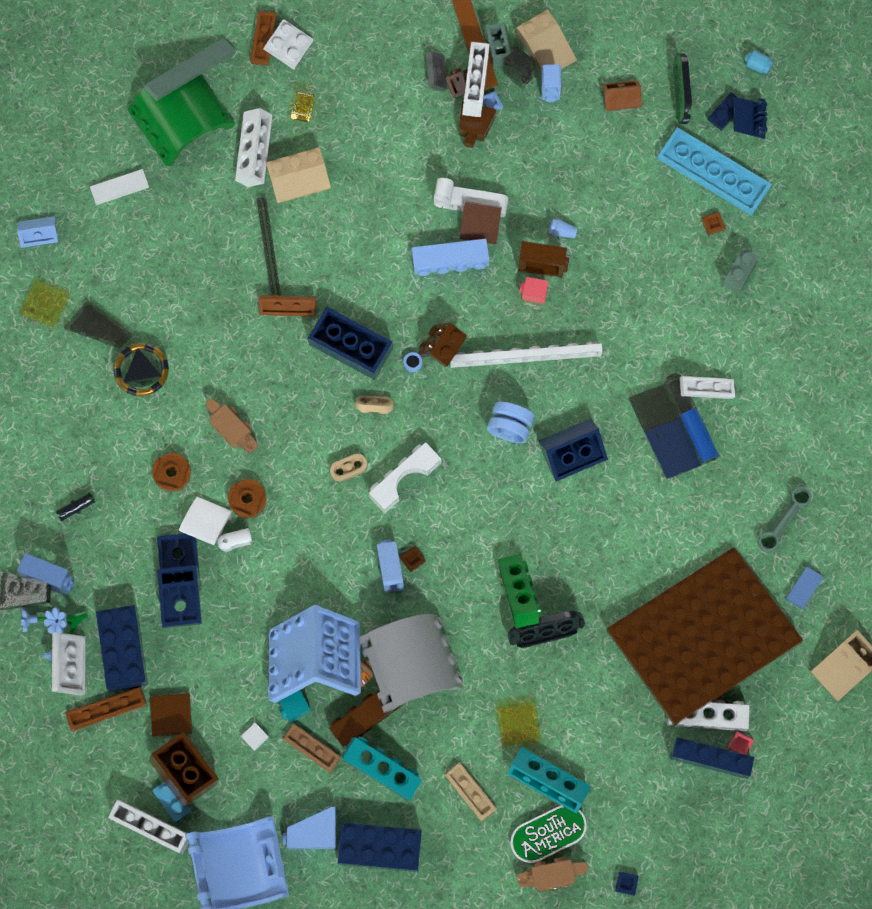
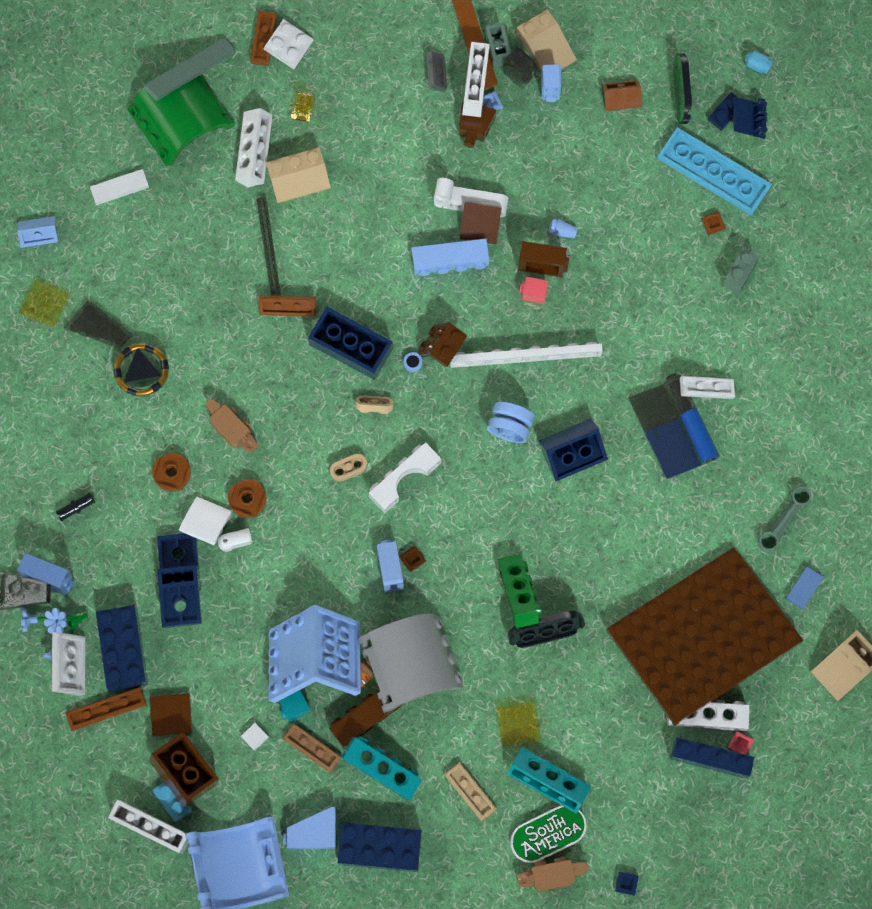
(457, 82): reddish brown bracket -> none

